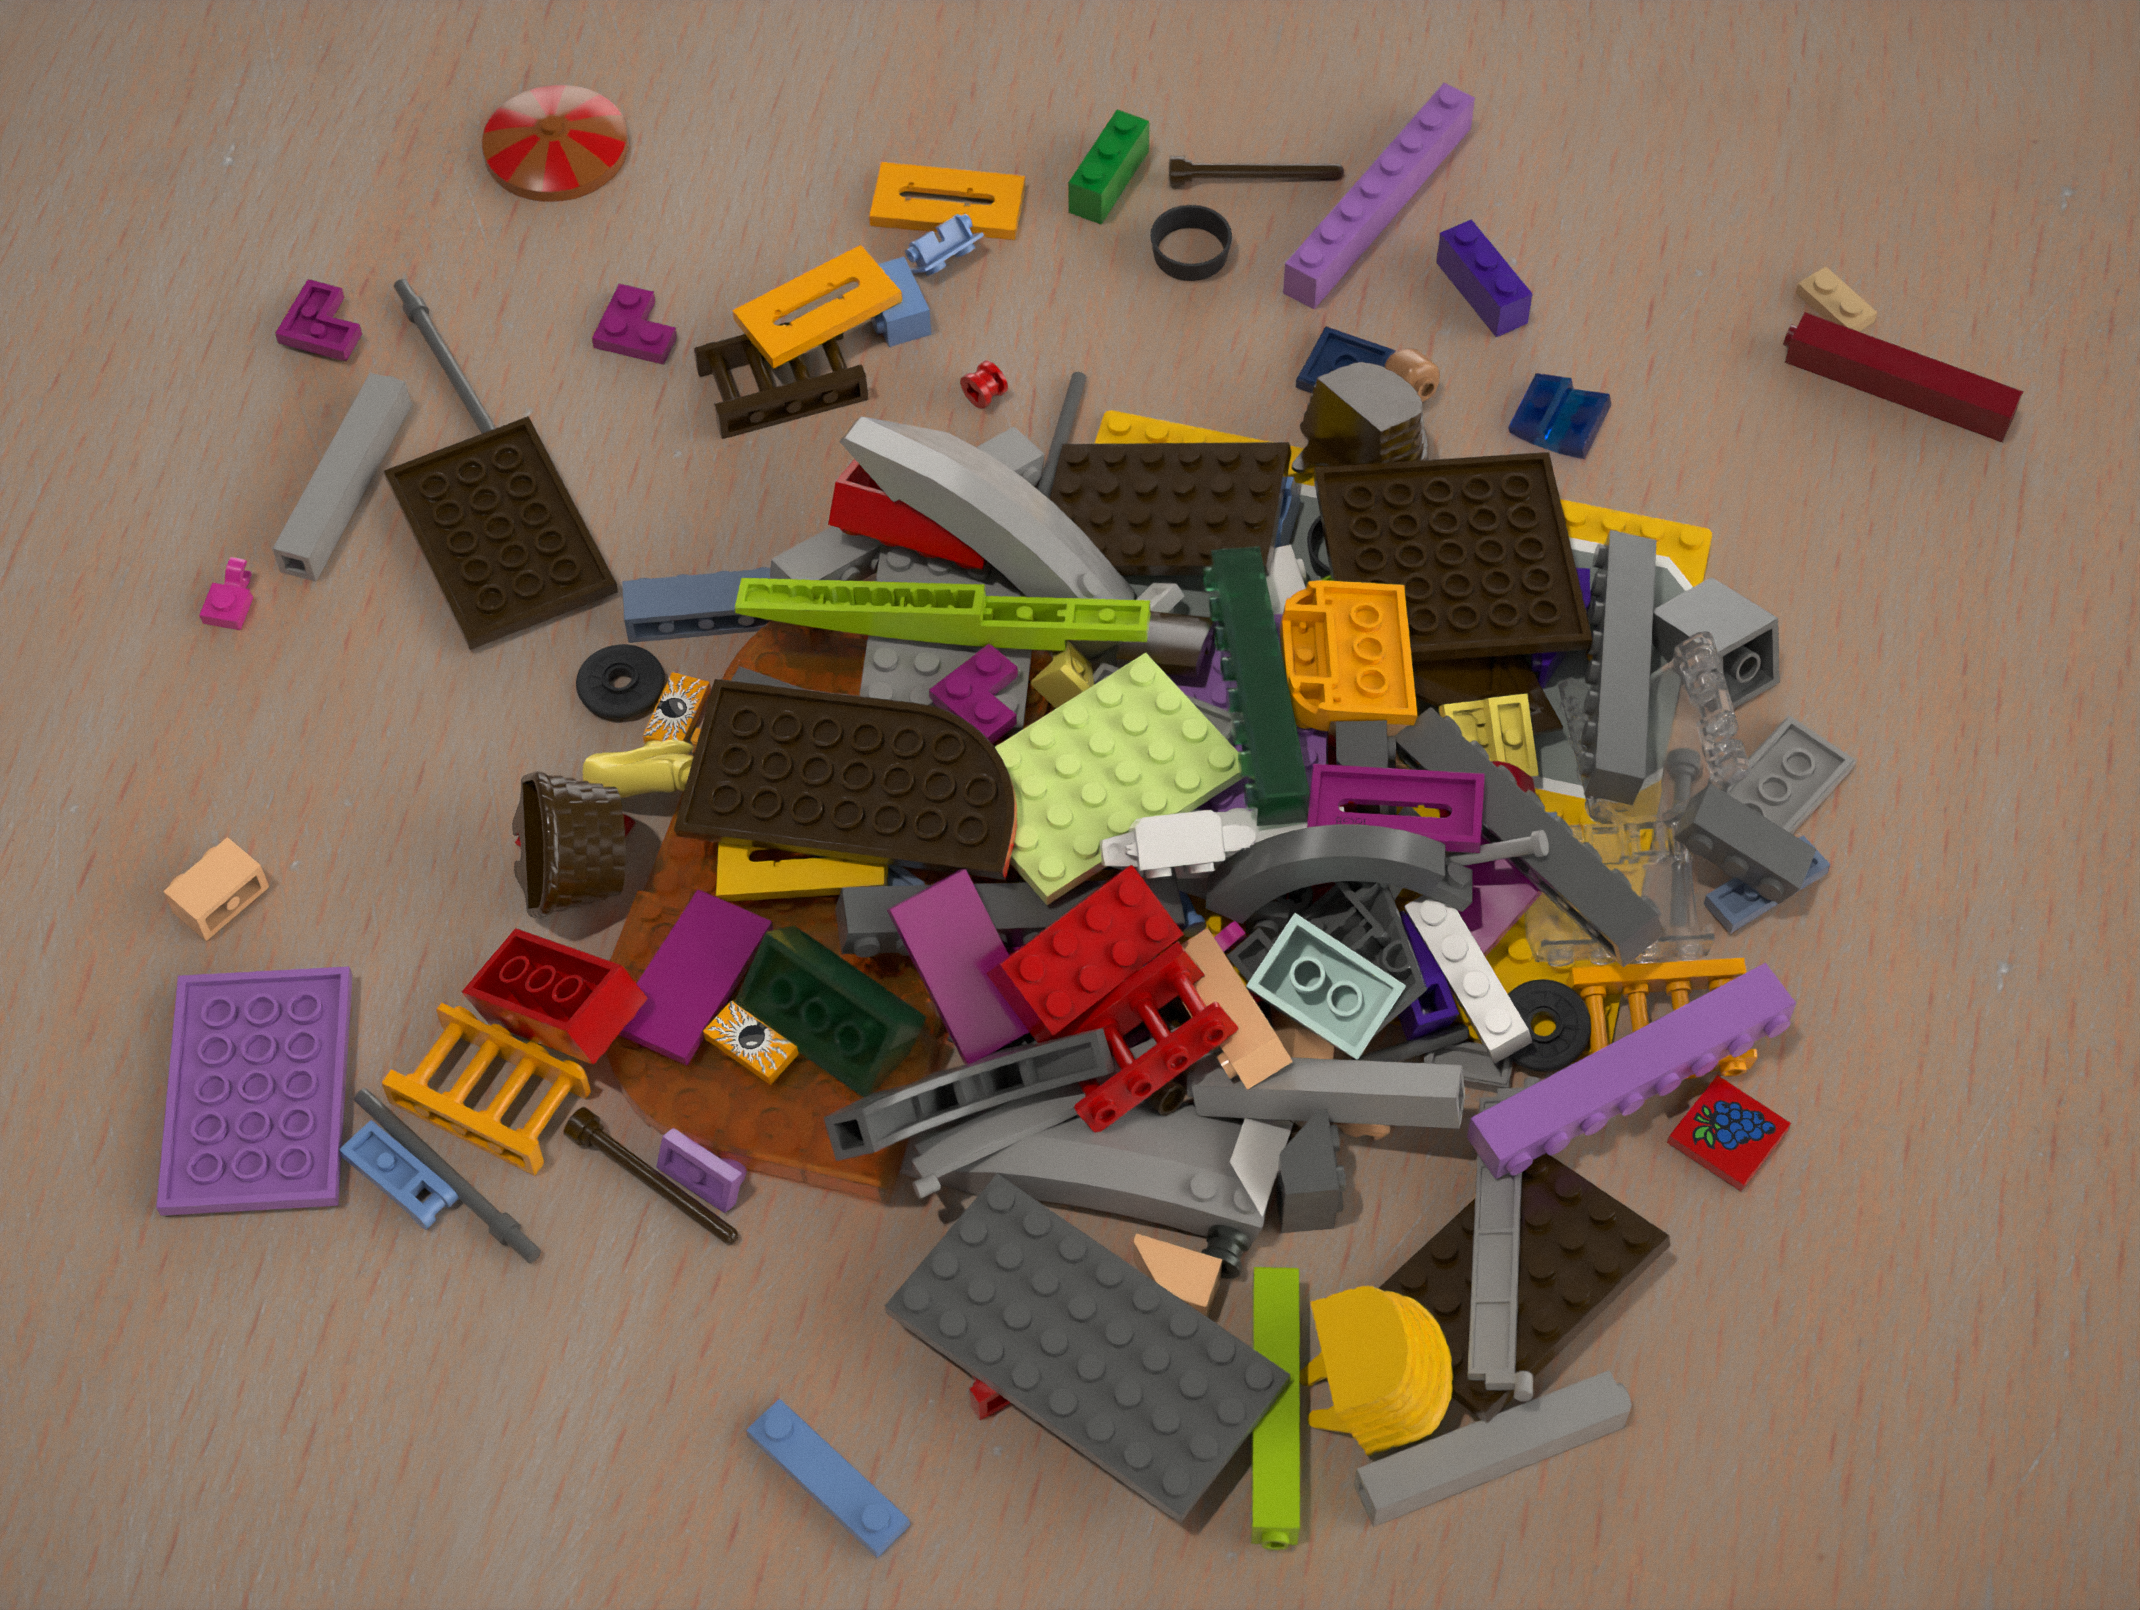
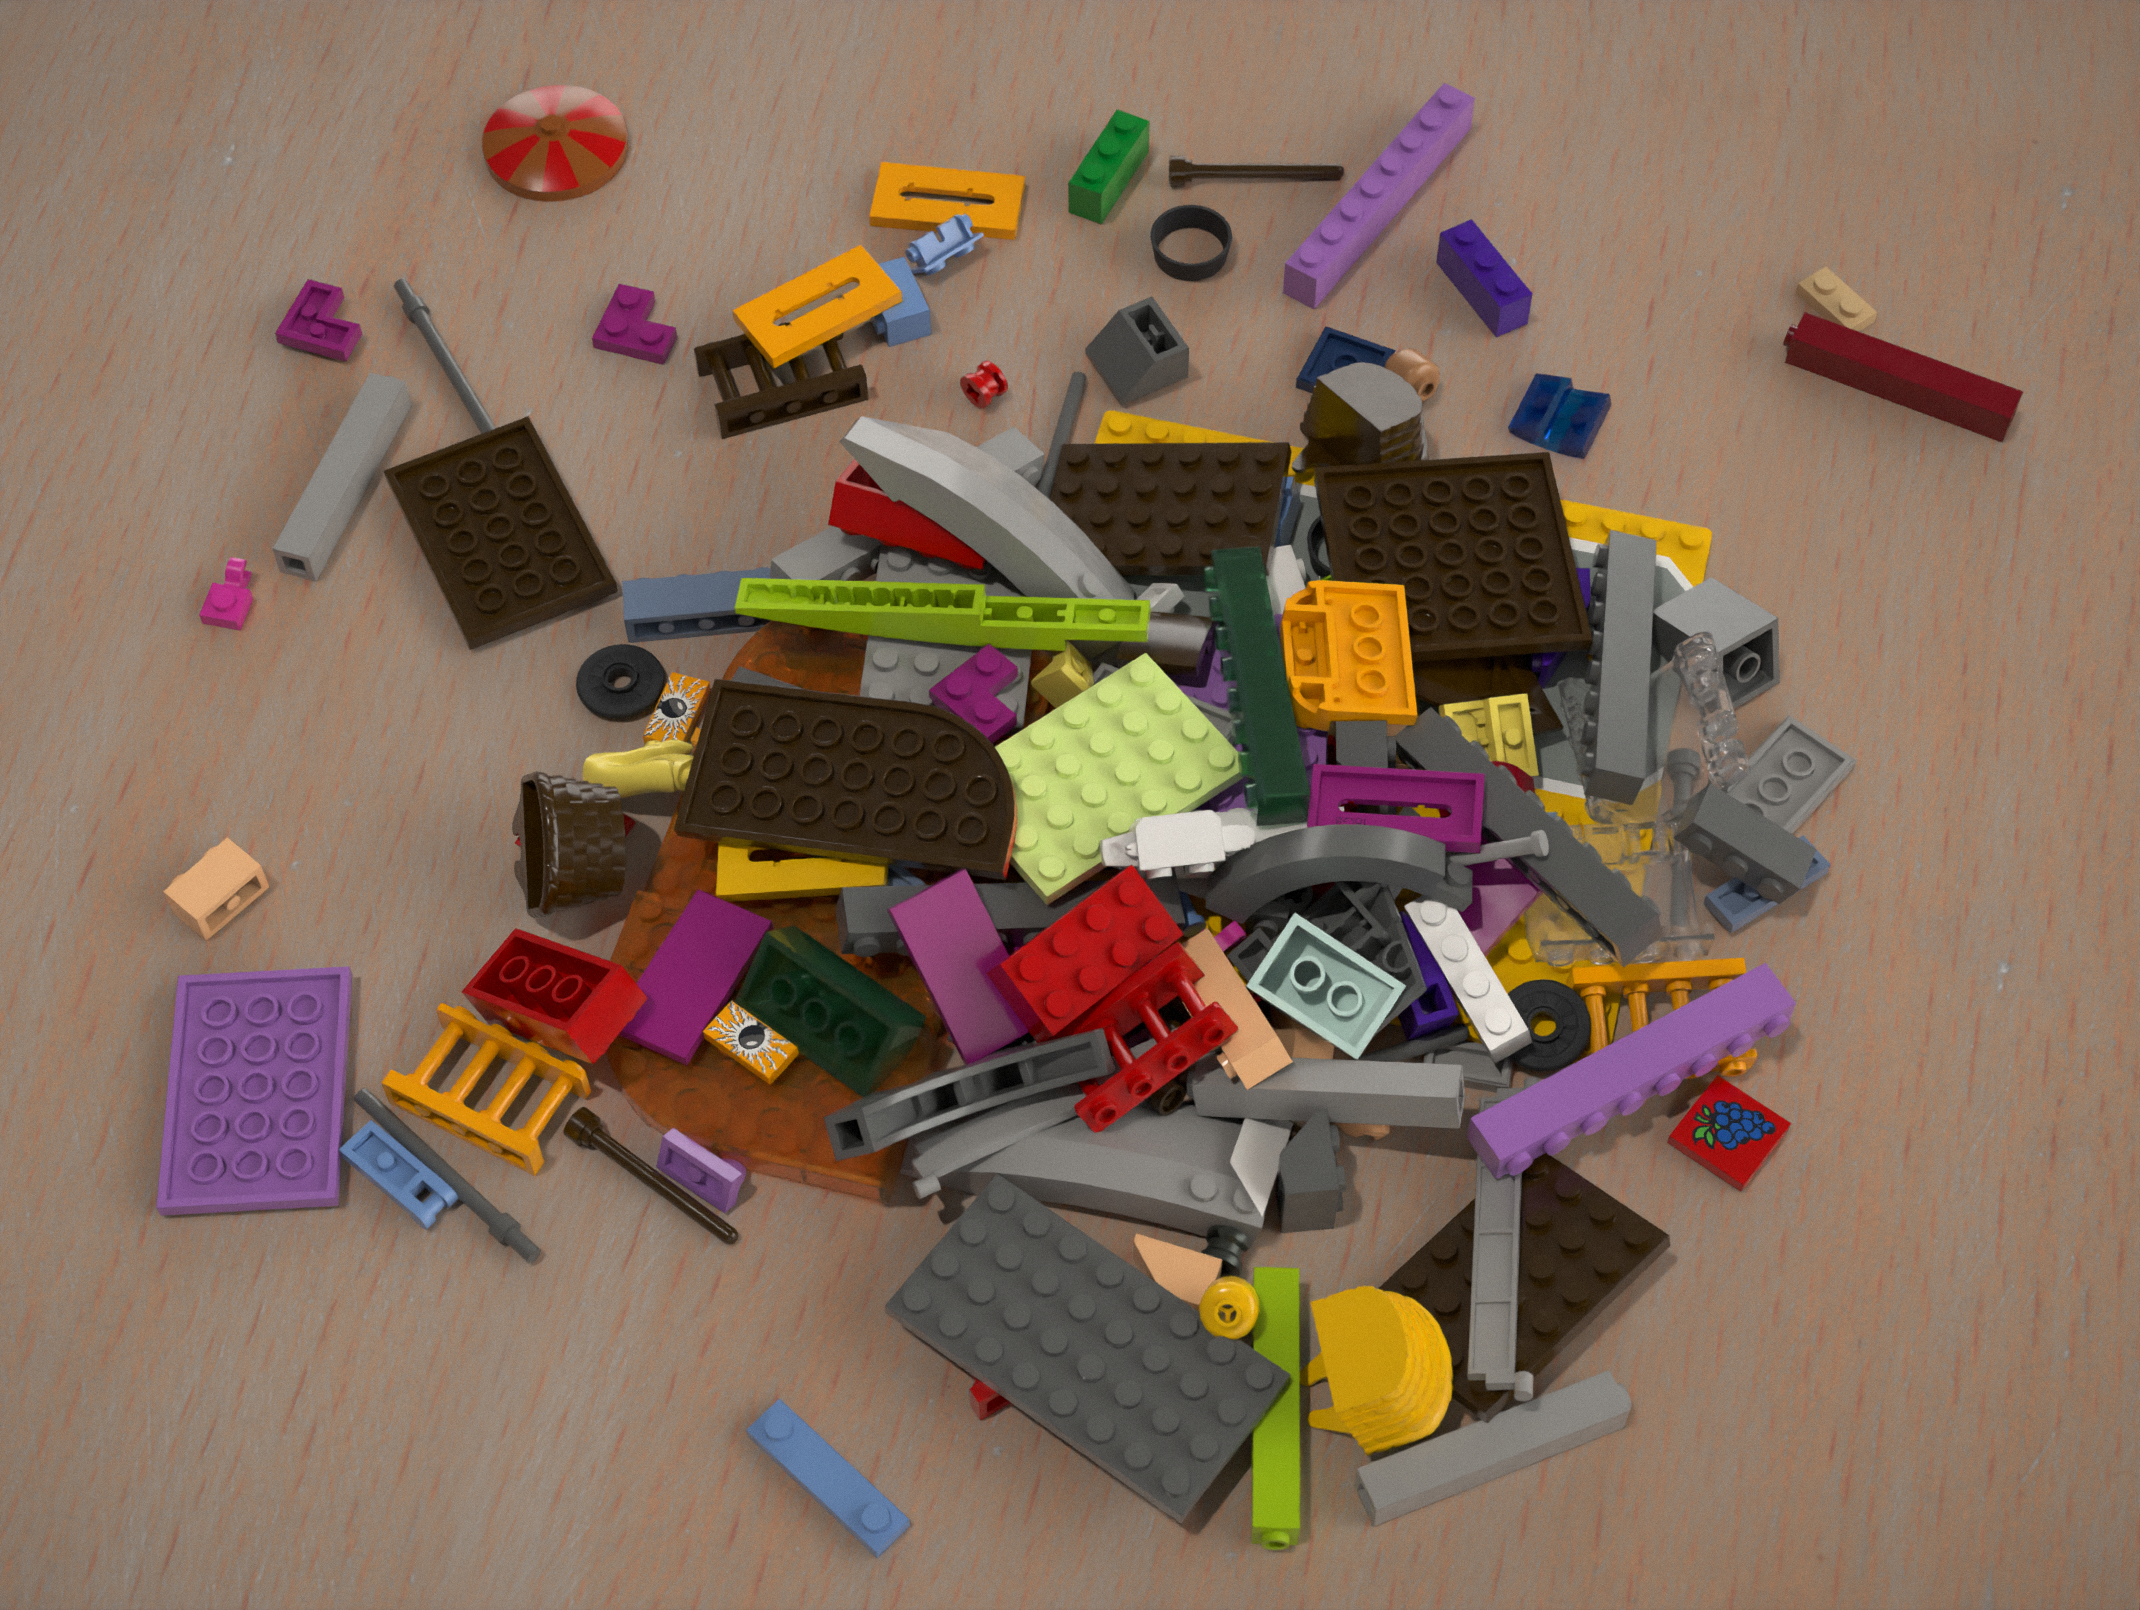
(1139, 352): none -> dark grey slope
(1240, 1296): none -> yellow head

